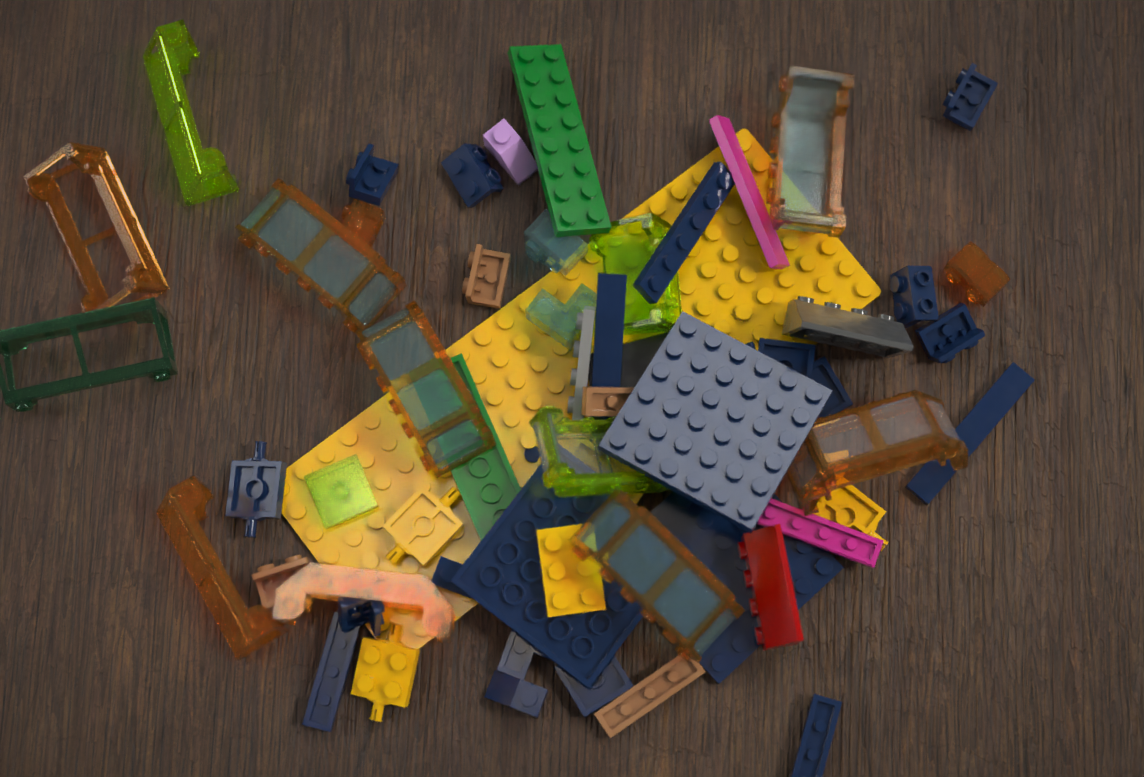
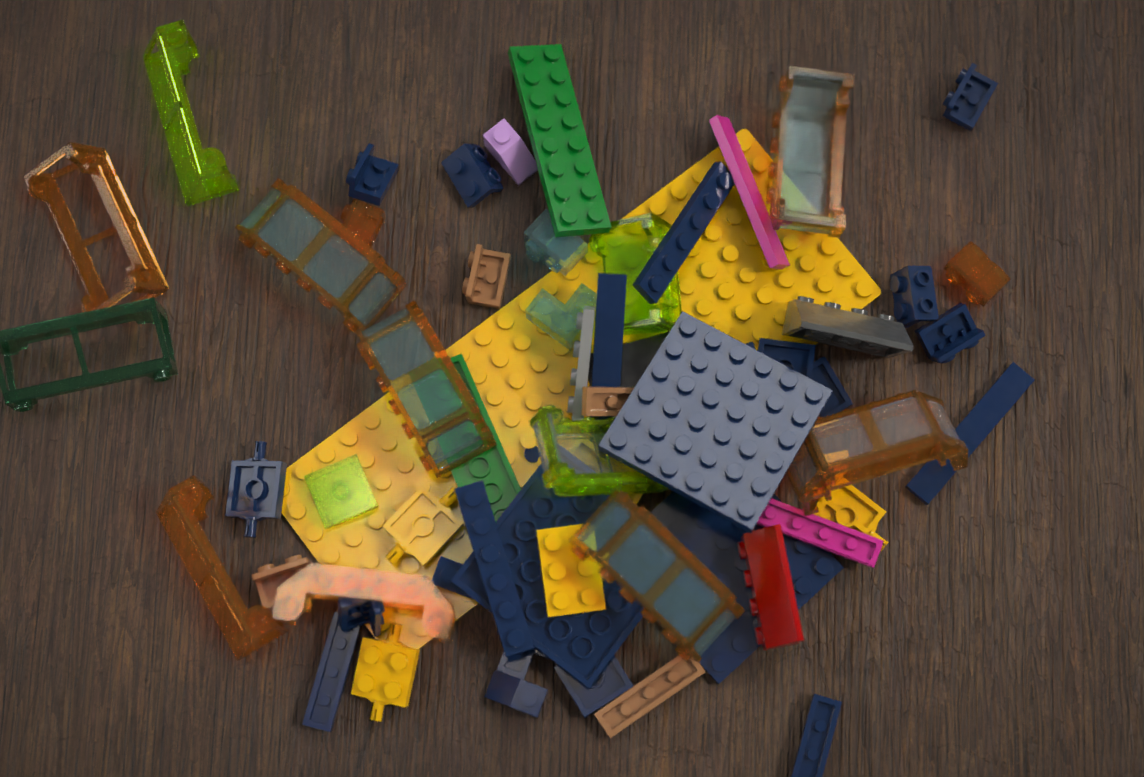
(494, 568): none -> dark blue plate

